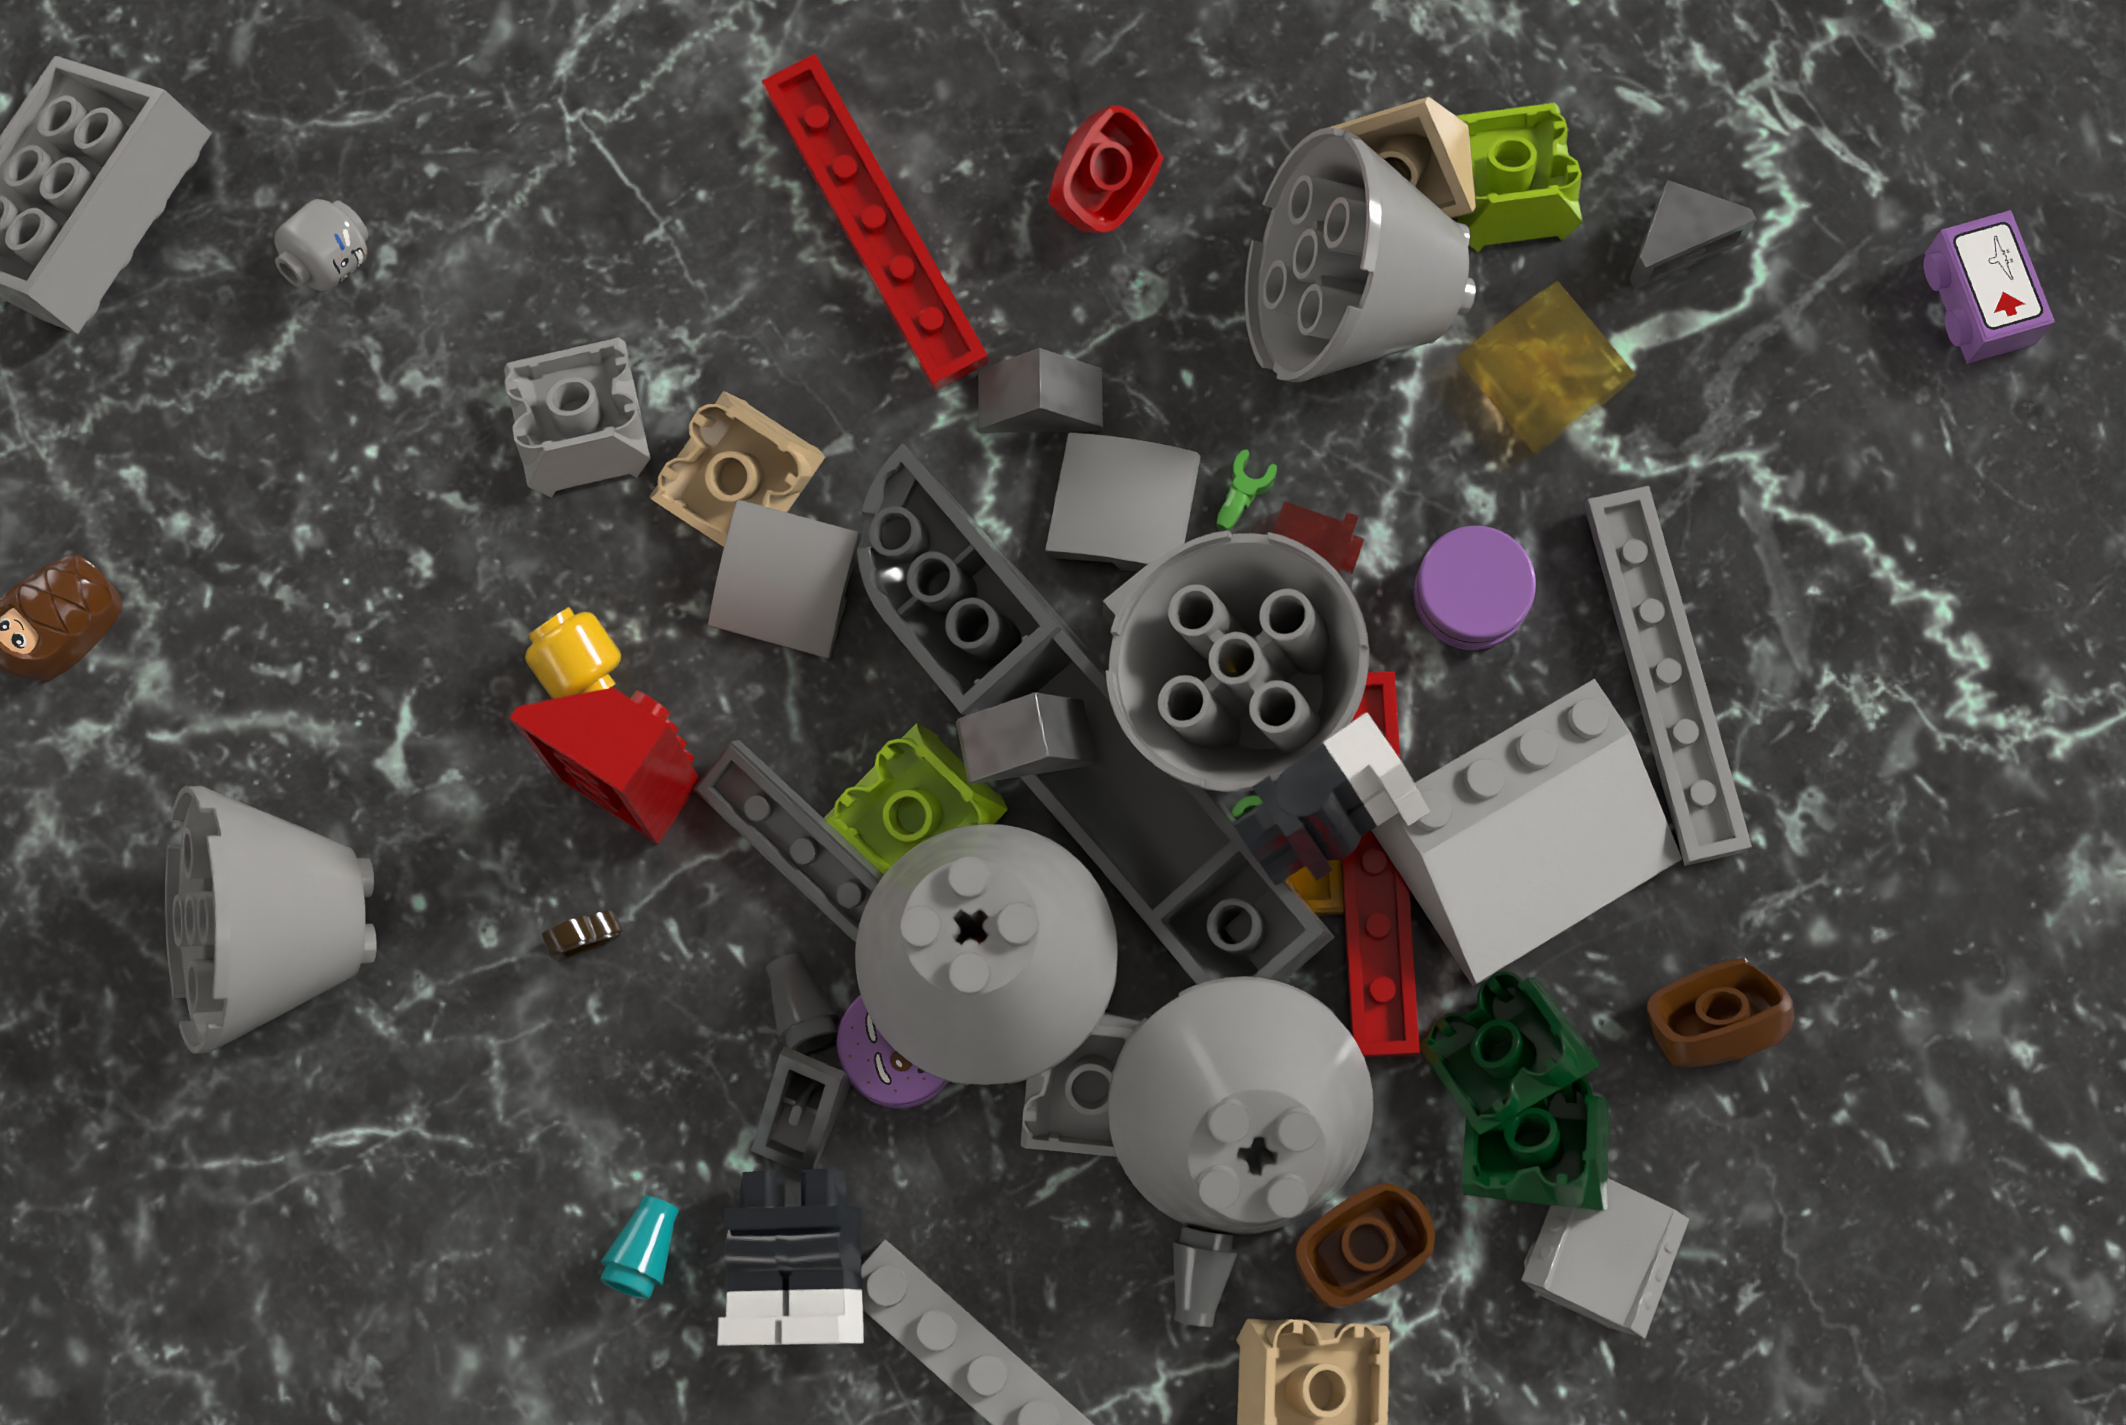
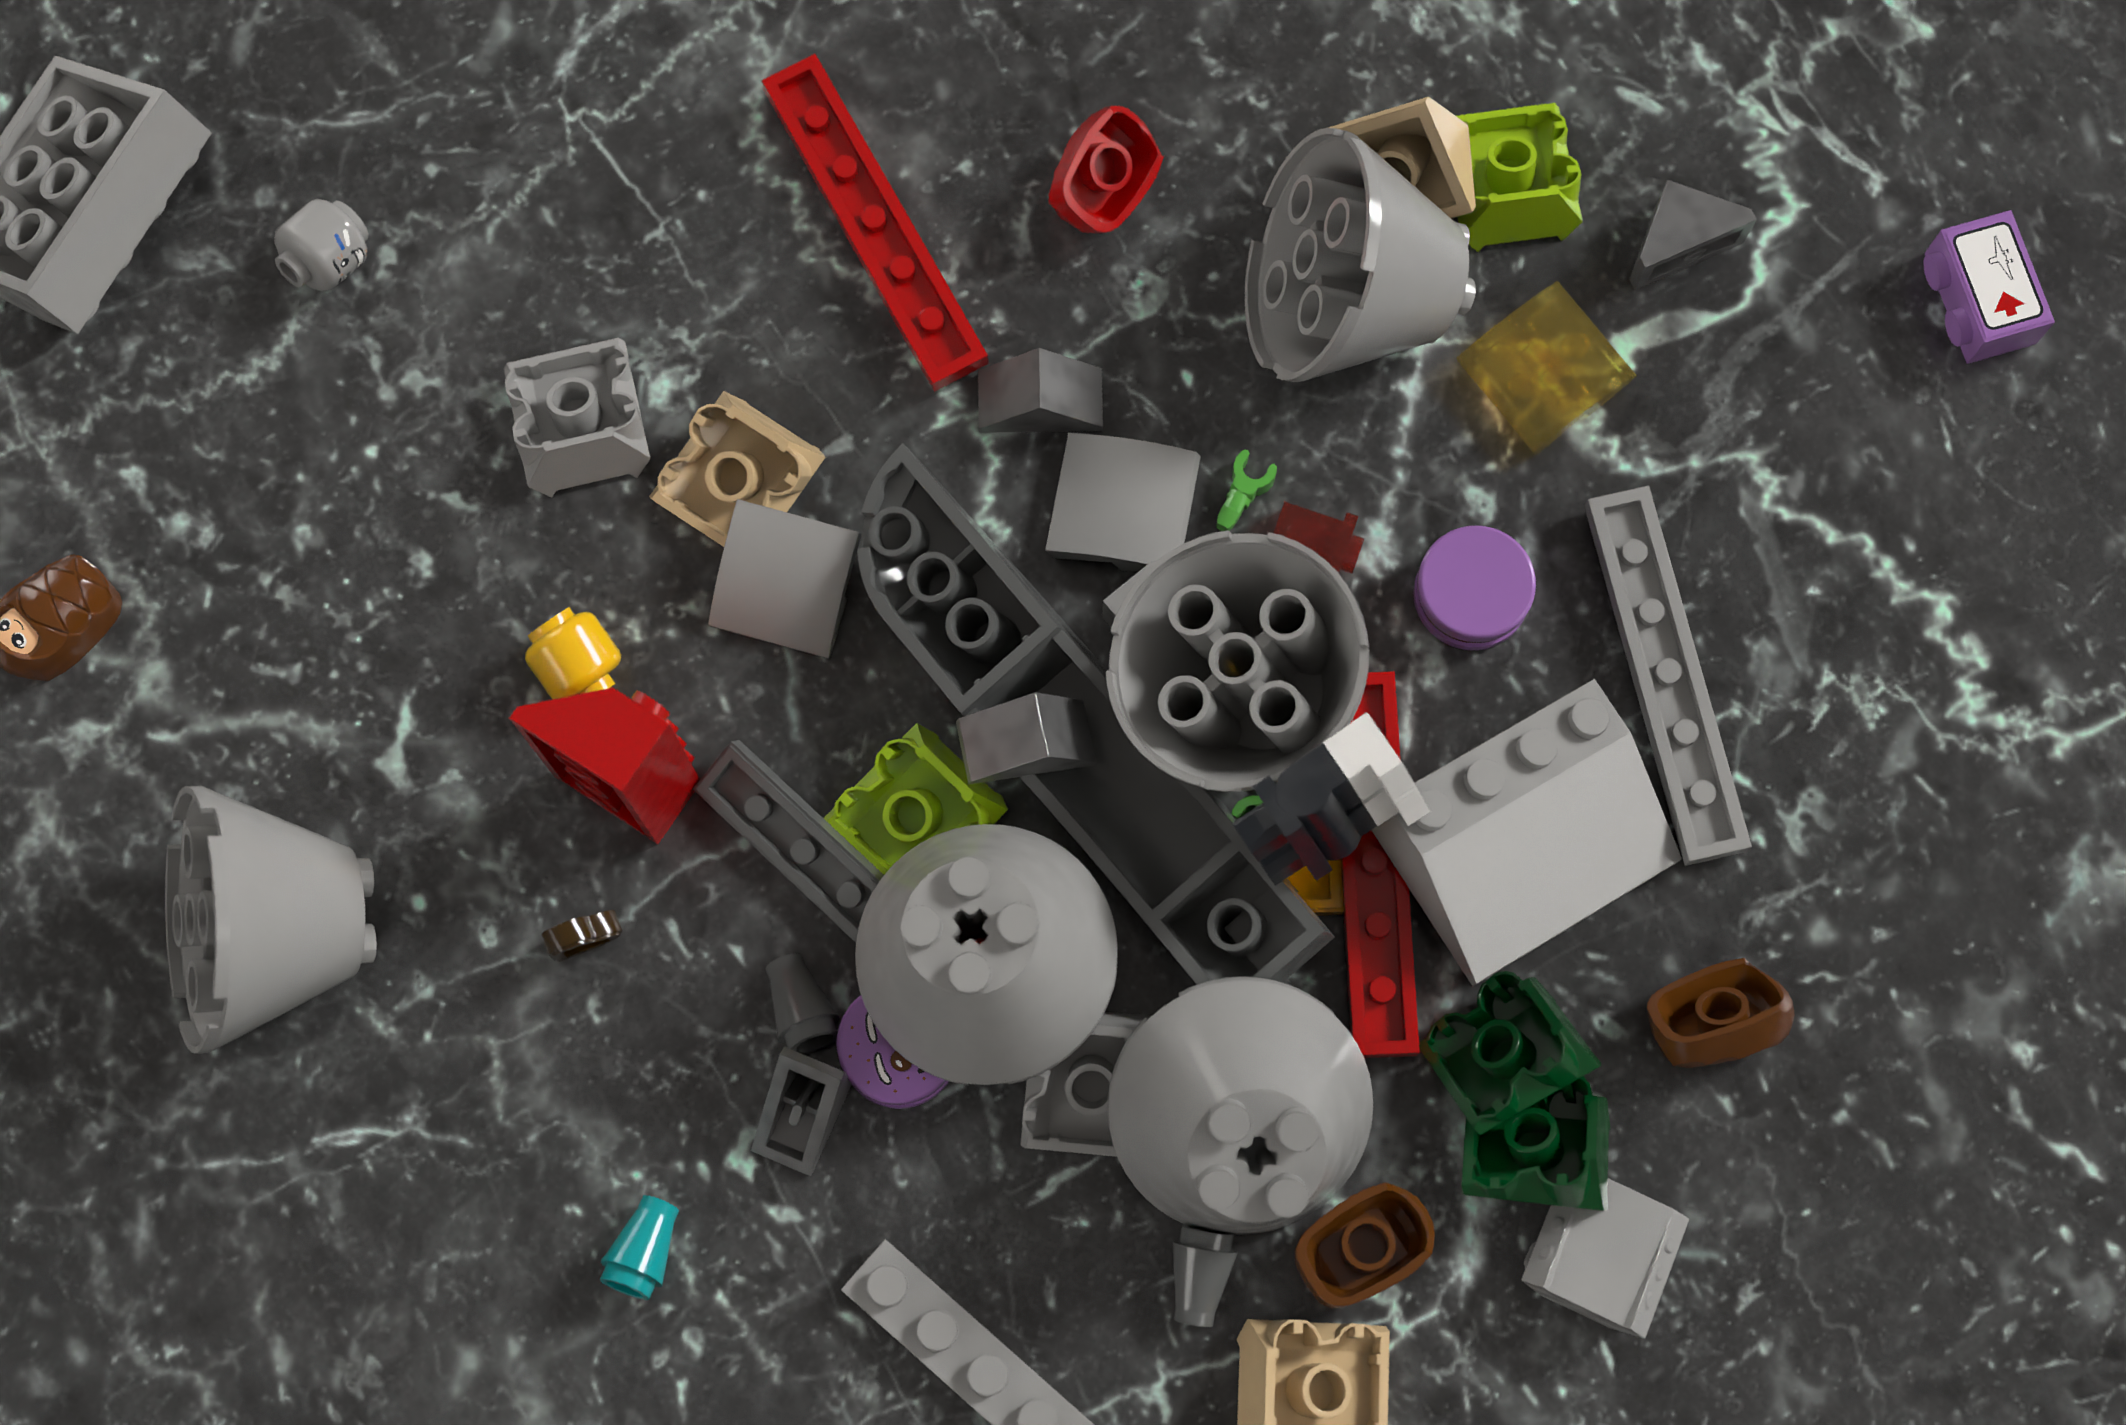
(792, 1266): black hips -> none

